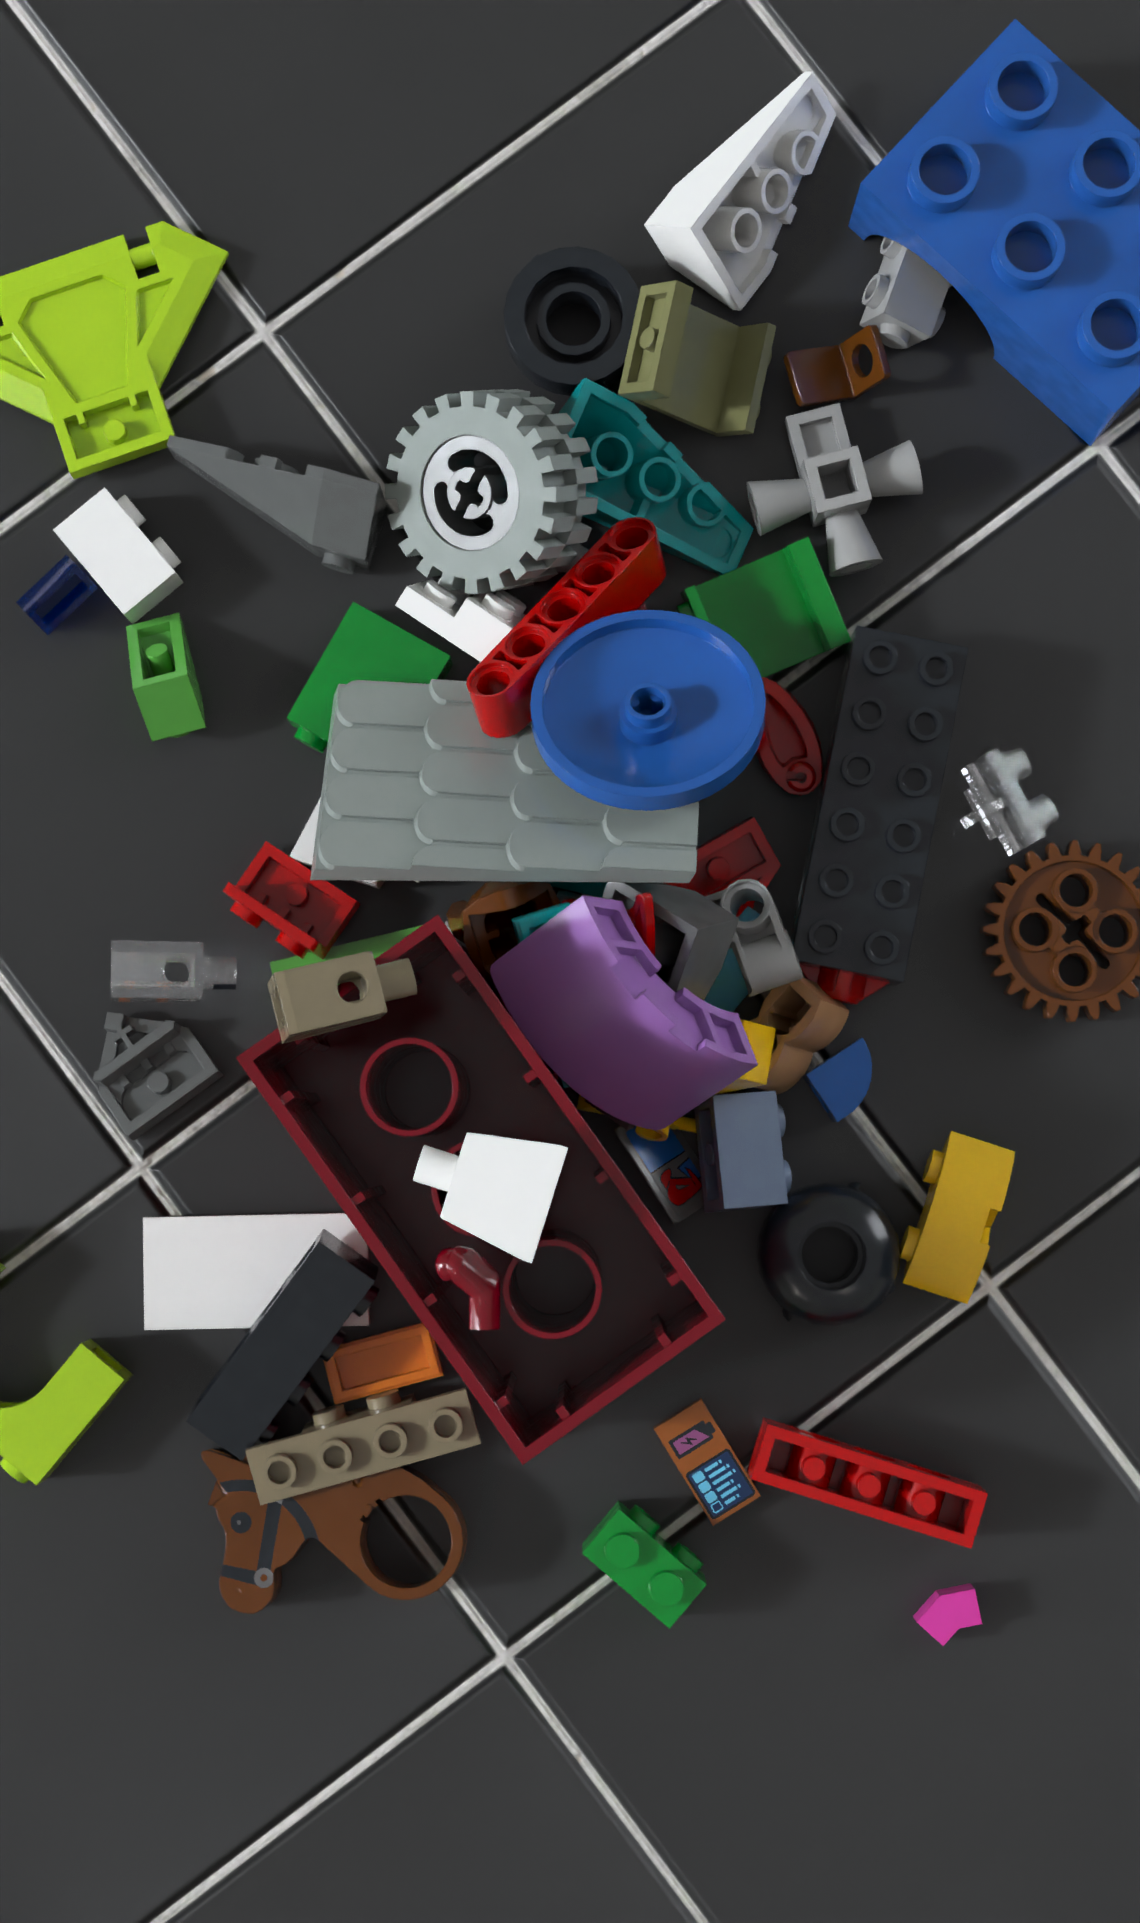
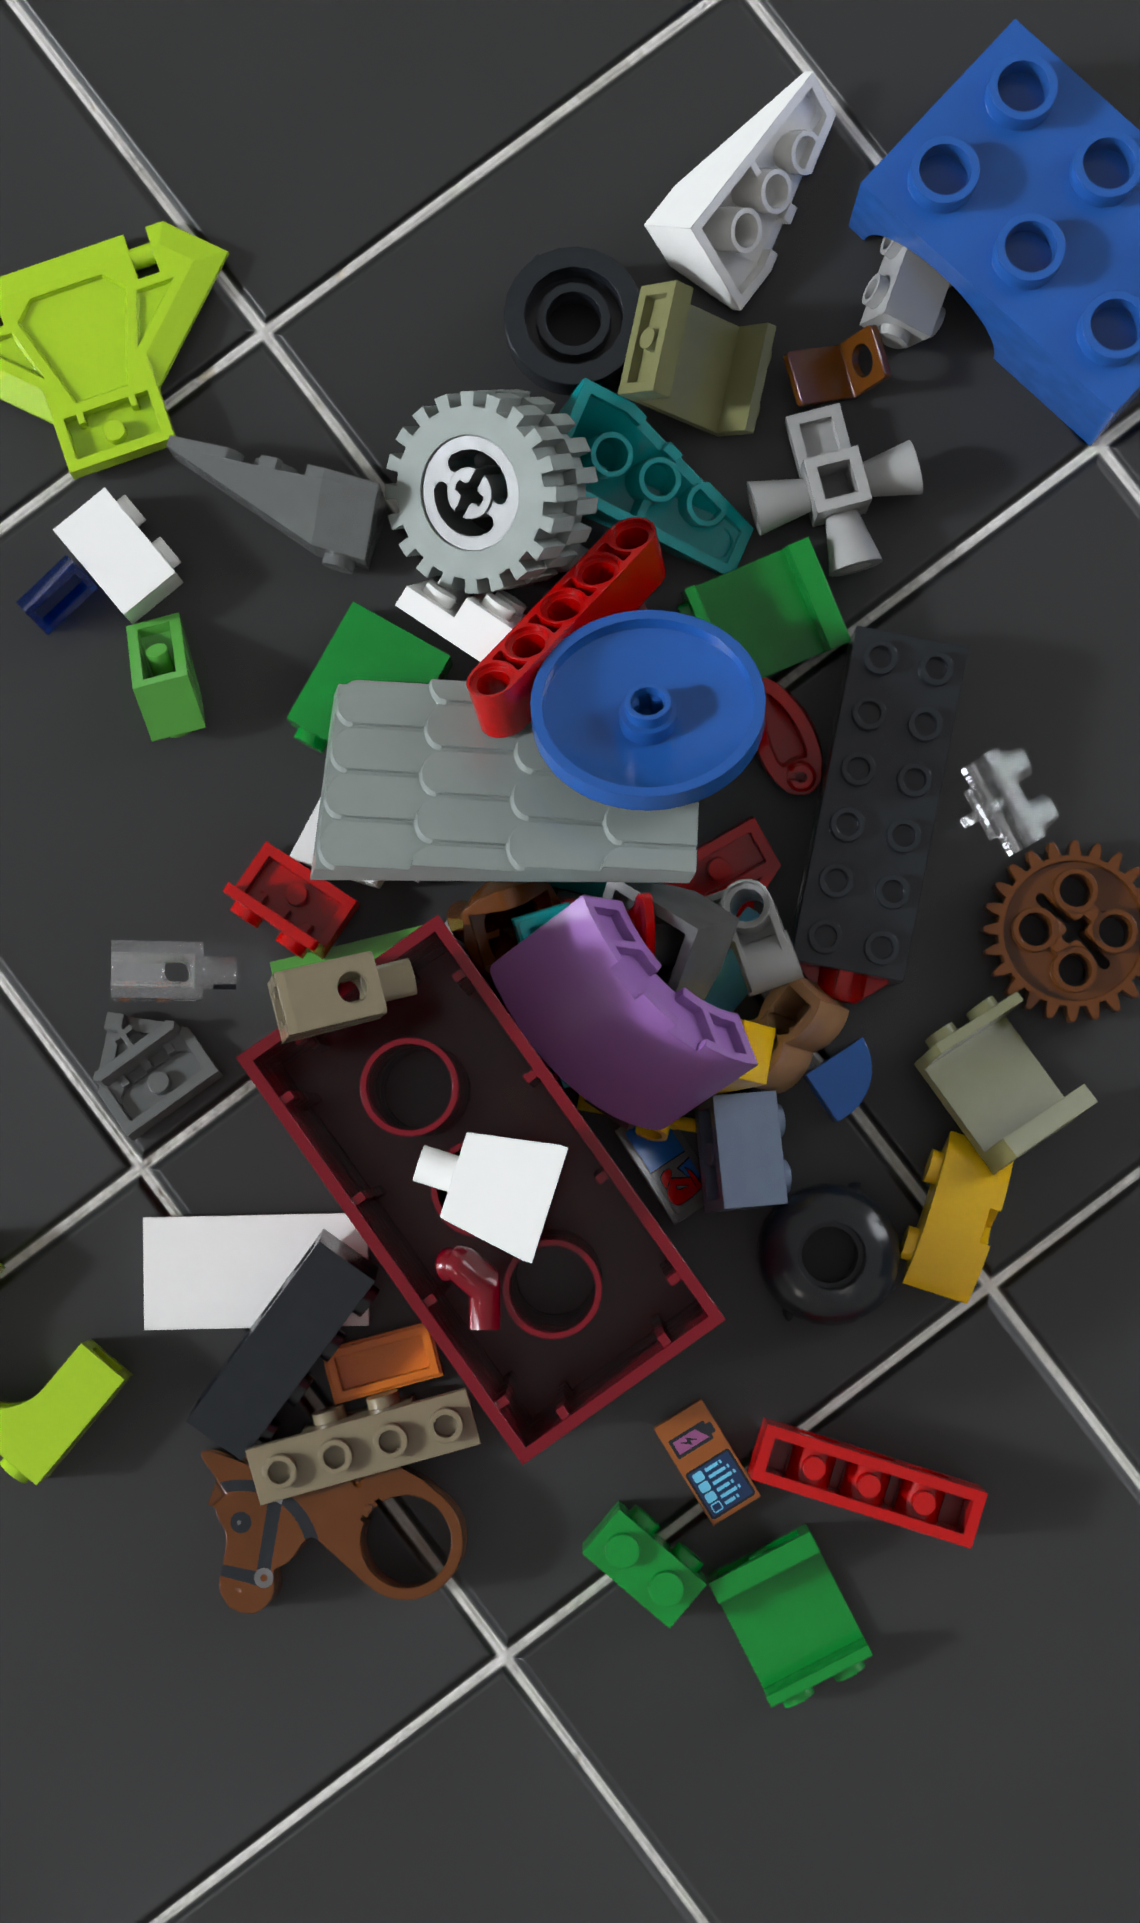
(790, 1617): none -> green panel
(949, 1611): dark pink piece -> none
(997, 1085): none -> olive panel

